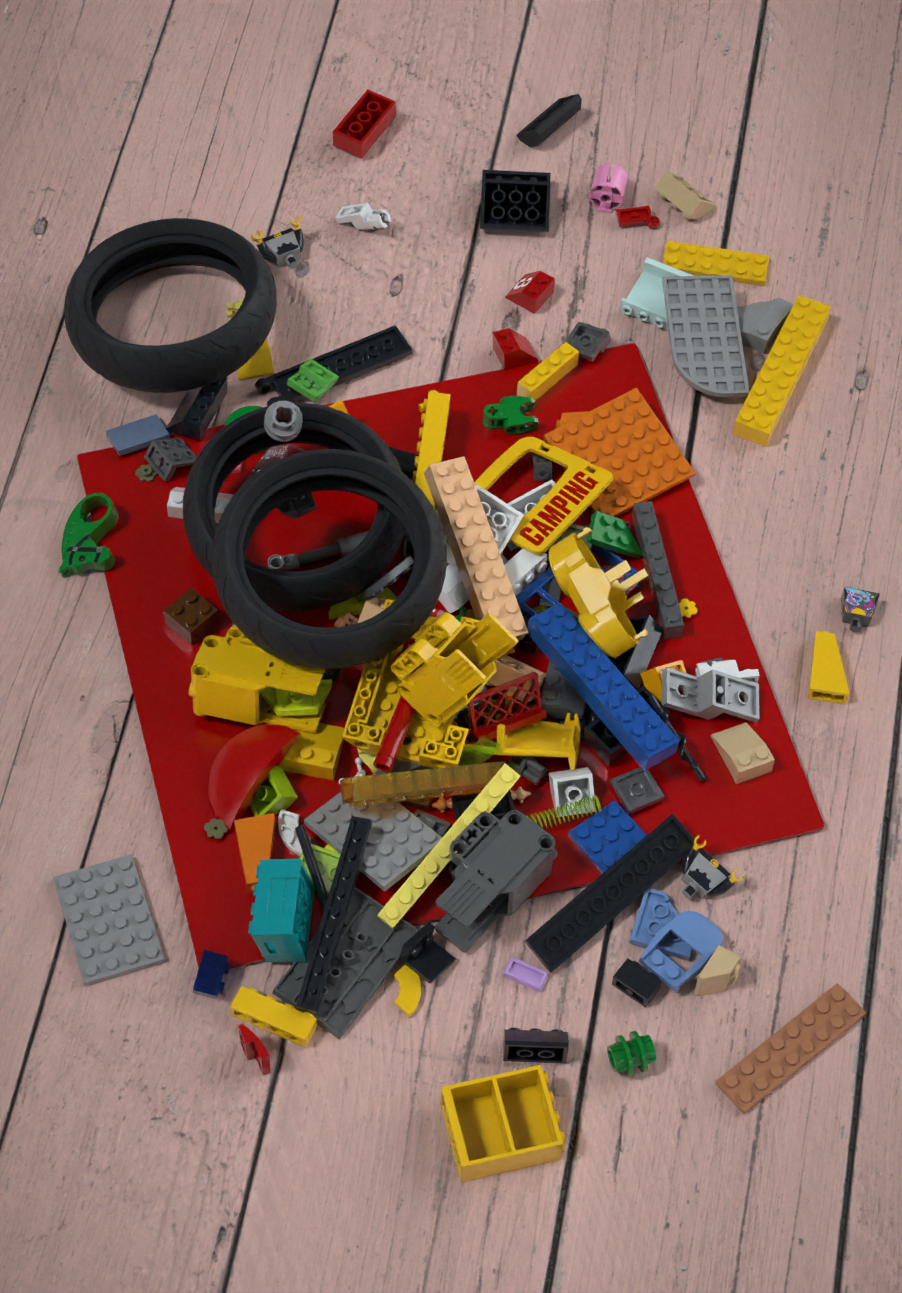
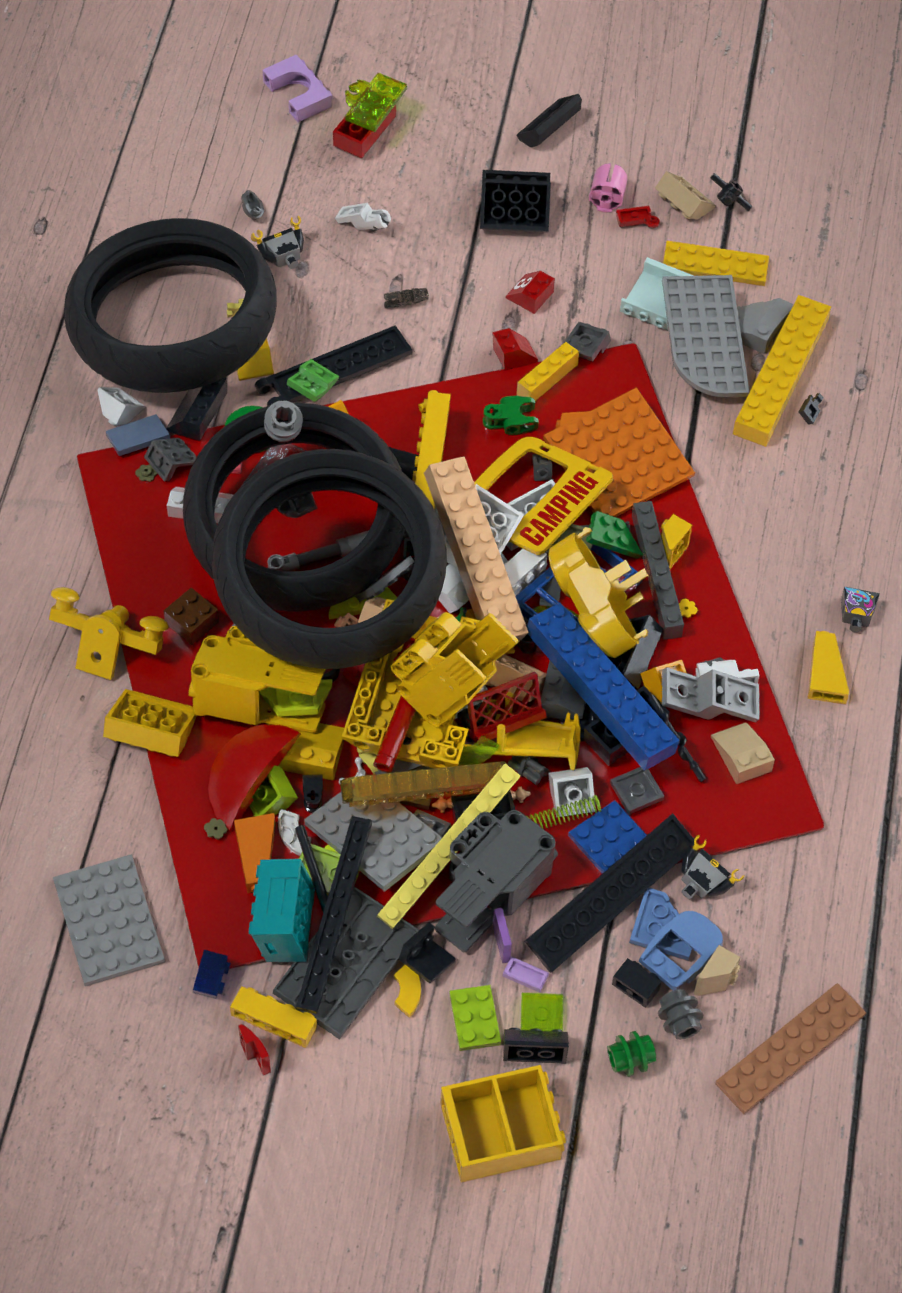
(80, 537): green animal -> none
(104, 633): none -> yellow piece
(118, 405): none -> white slope
(149, 722): none -> yellow slope
(252, 205): none -> dark grey arm
(295, 71): none -> lavender arch
(312, 792): none -> black piece
(373, 100): none -> clear neon green plate
(405, 297): none -> clear smoke hinge
(475, 1018): none -> lime plate
(502, 935): none -> medium lavender tile
(541, 1011): none -> clear neon green tile
(675, 538): none -> yellow slope
(680, 1014): none -> dark grey piece
(730, 192): none -> black bar
(809, 408): none -> black plate

